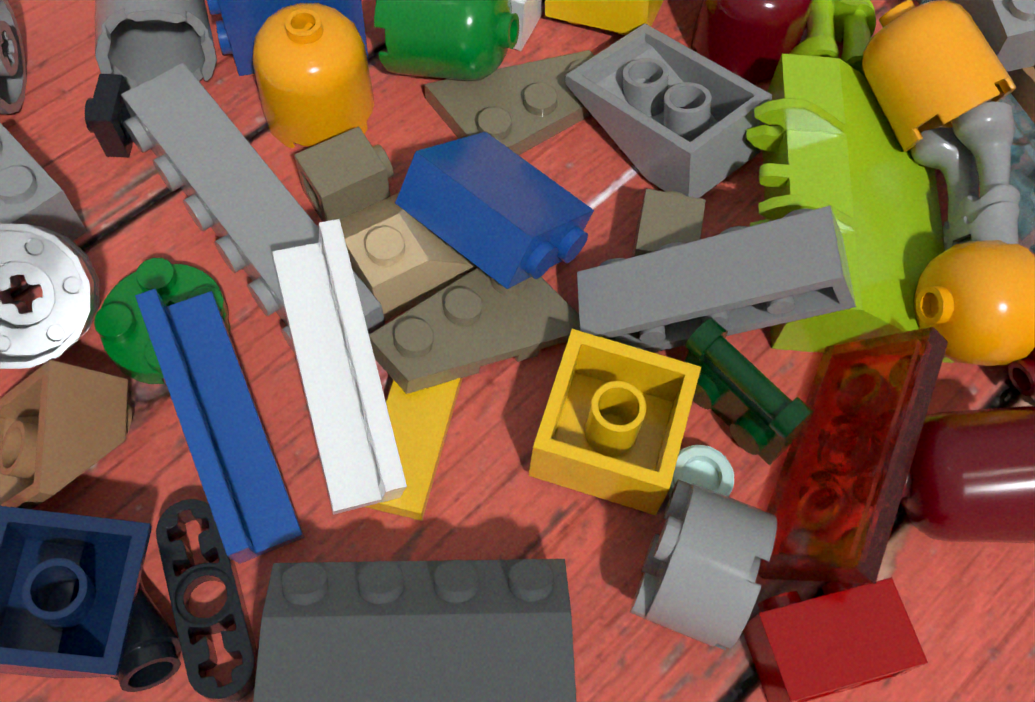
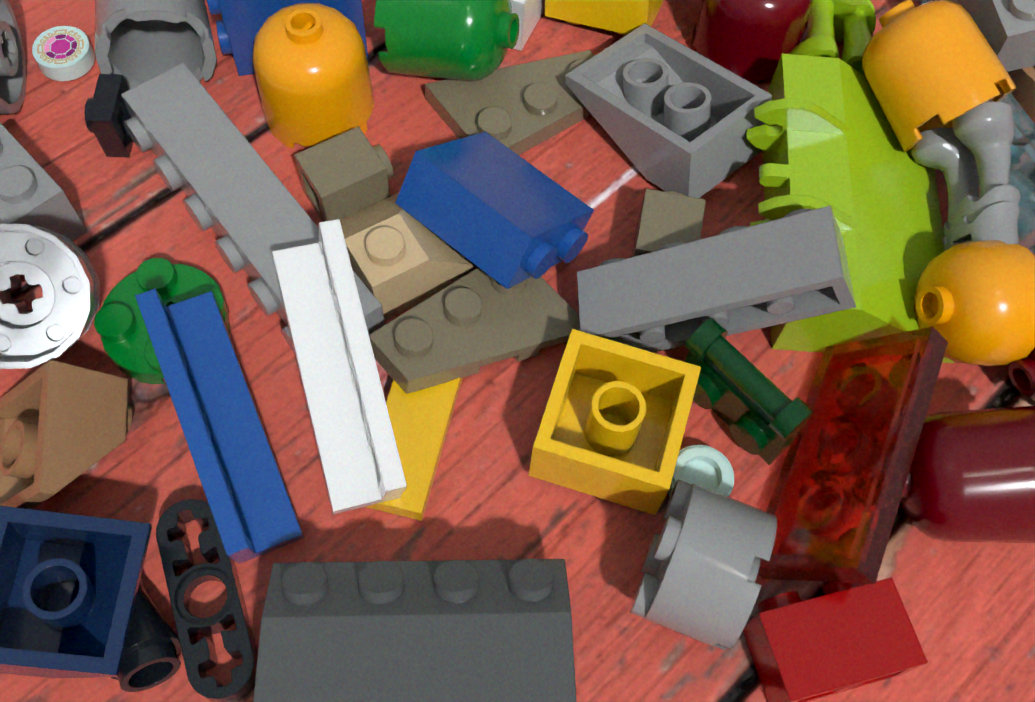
(63, 53): none -> light aqua tile

